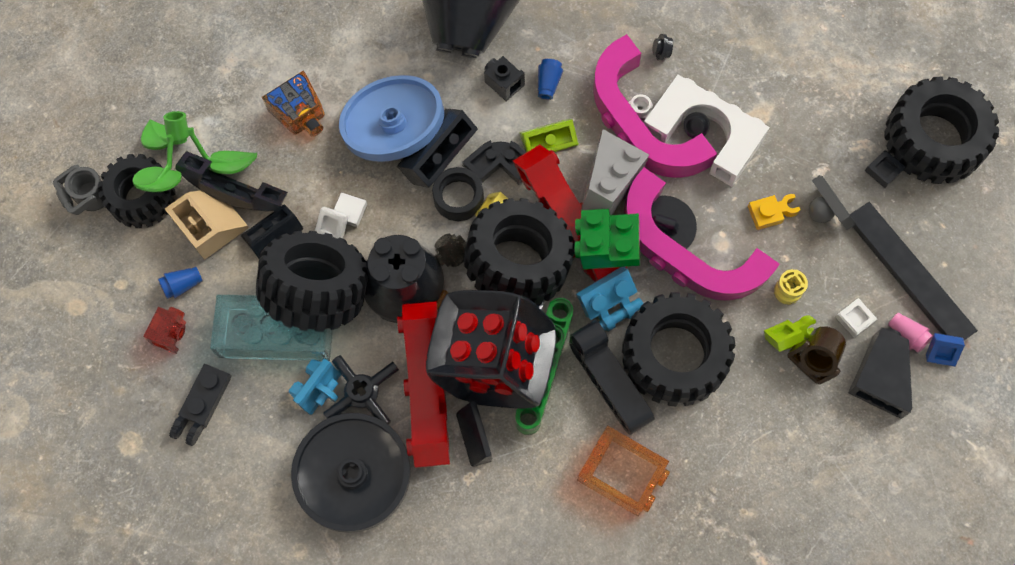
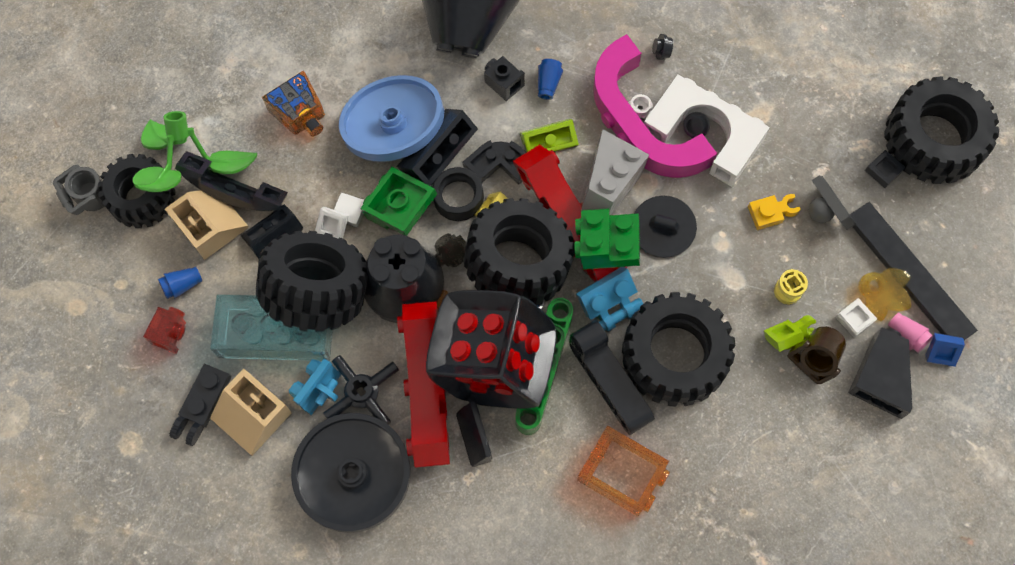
(249, 412): none -> tan slope
(398, 201): none -> green plate
(681, 263): dark pink arch -> none
(889, 294): none -> clear yellow plate

